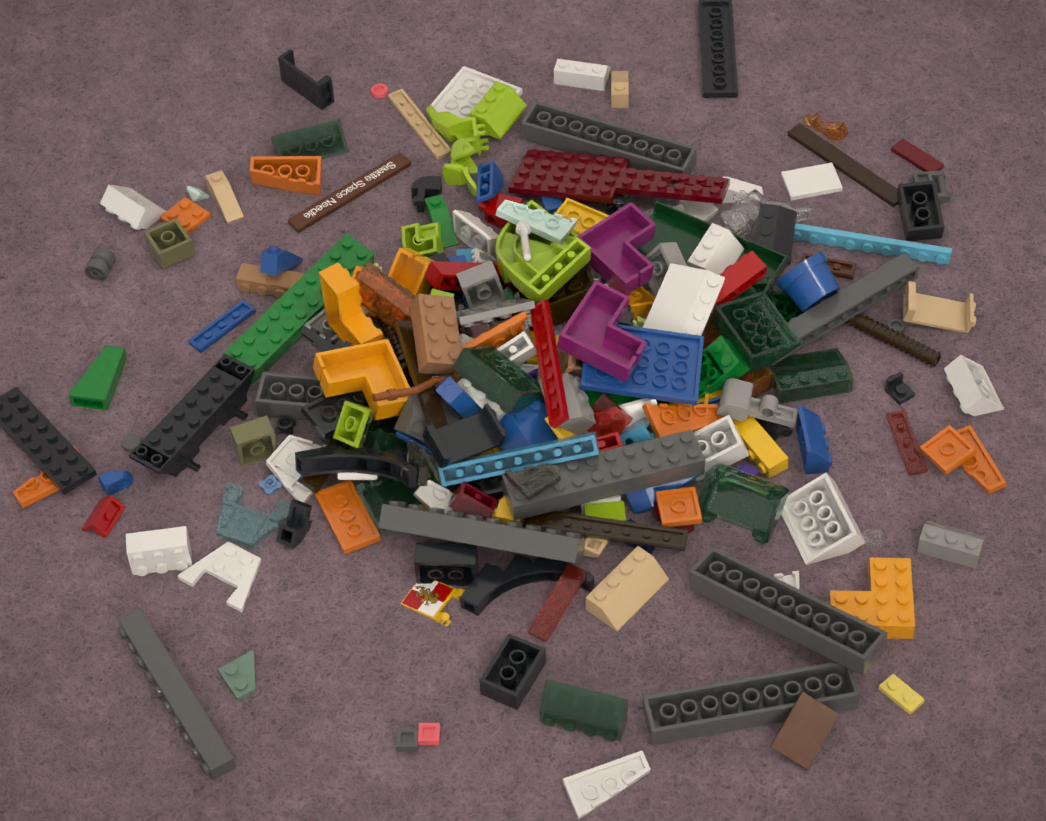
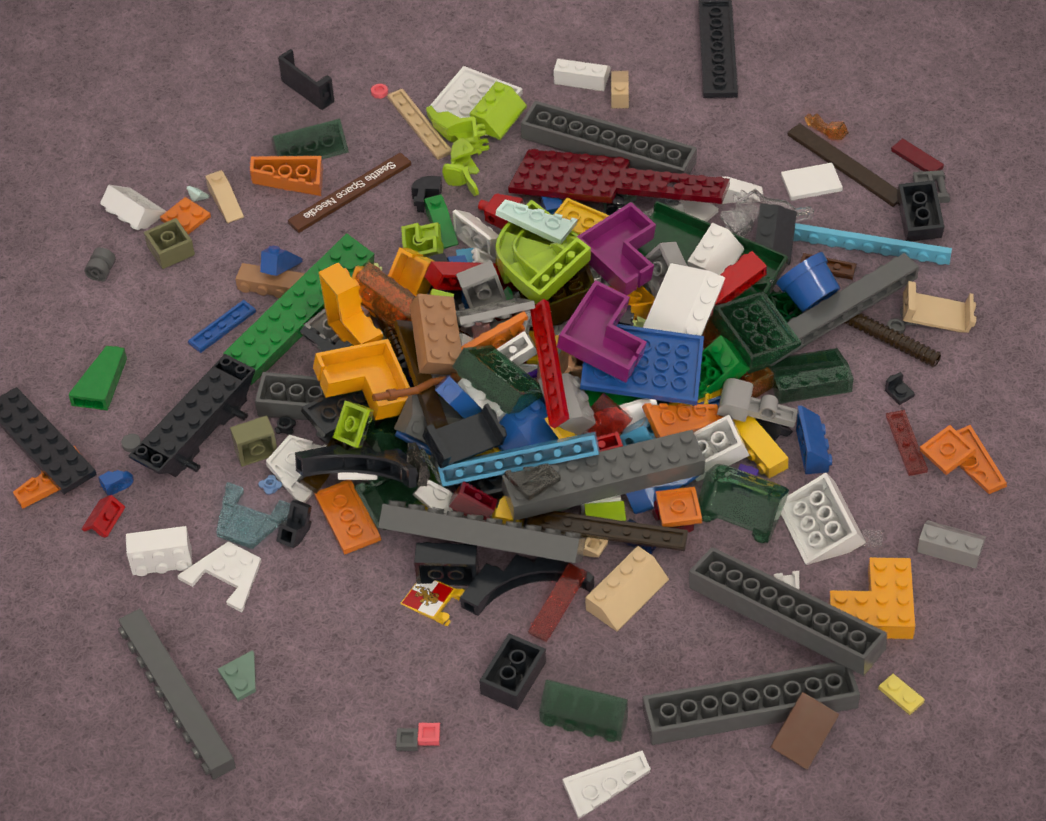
(488, 181): blue slope -> none
(523, 230): white piece -> none
(972, 387): white slope -> none

